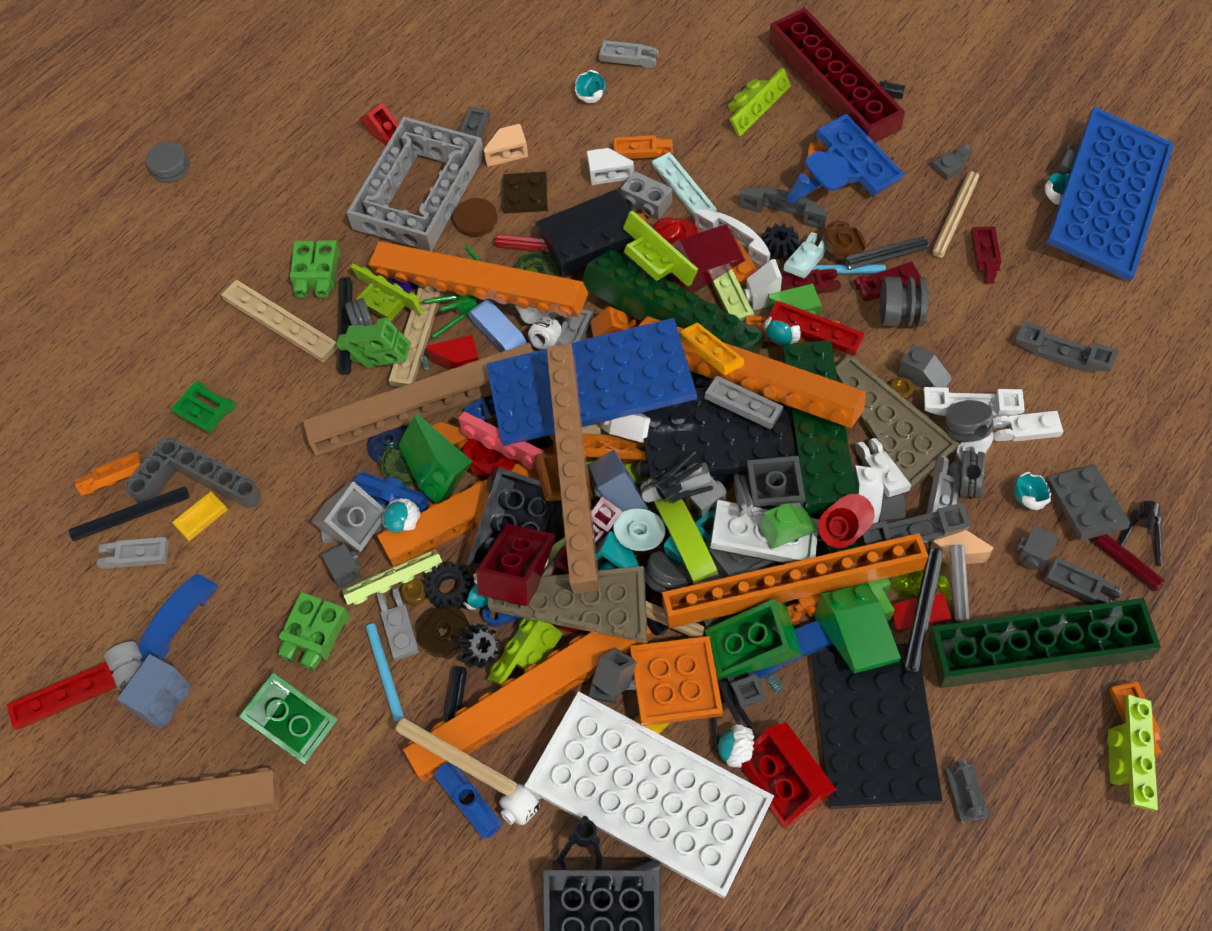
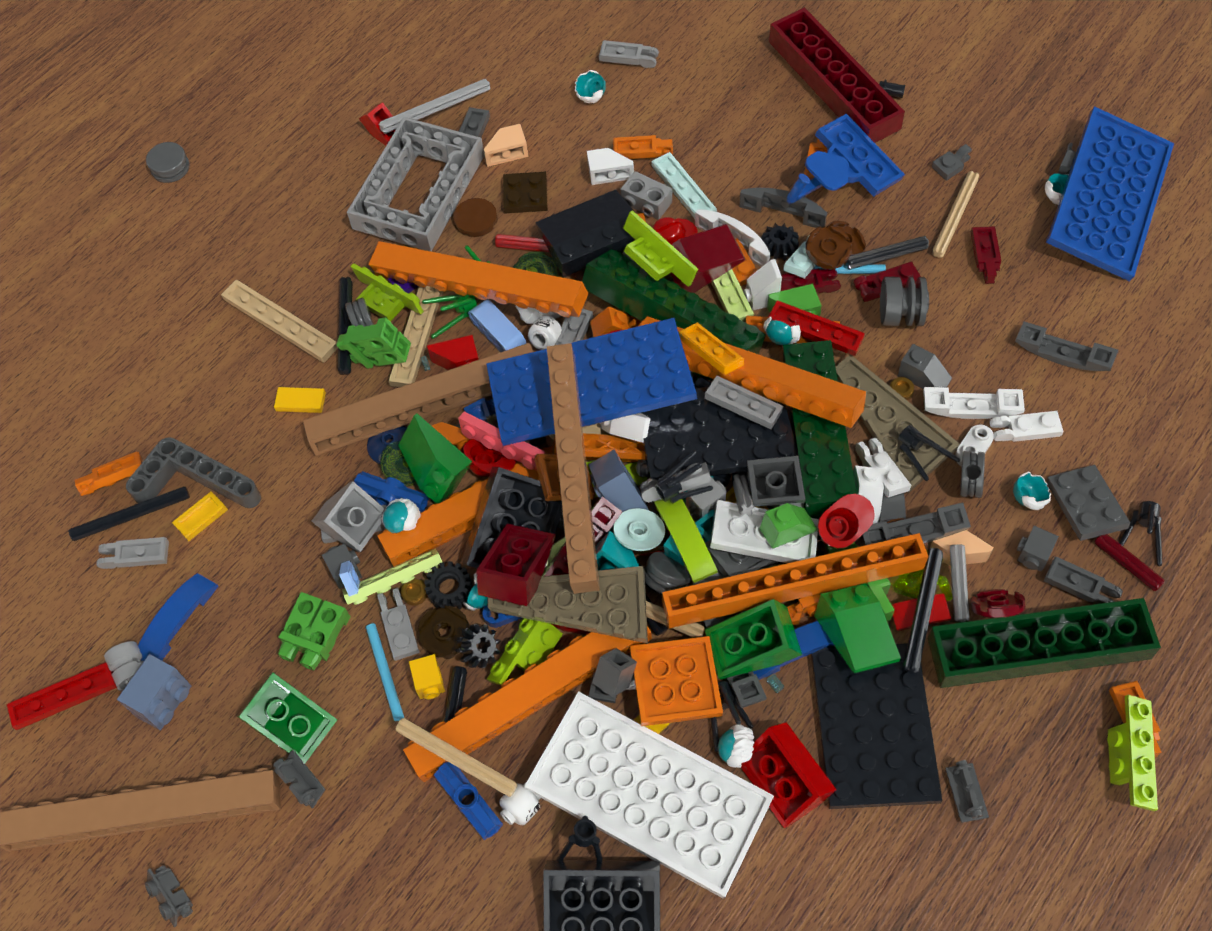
(171, 905): none -> dark grey hinge
(199, 413): green plate -> none
(299, 400): none -> yellow tile
(303, 782): none -> dark grey hinge
(314, 268): bright green hips -> none
(349, 578): none -> light blue tile
(427, 677): none -> yellow brick
(436, 105): none -> light grey axle
(756, 100): lime bracket -> none
(828, 247): none -> reddish brown tile
(913, 439): none -> black plant
(944, 485): light grey hinge -> none
(969, 421): dark grey head -> none
(998, 603): none -> dark red tile

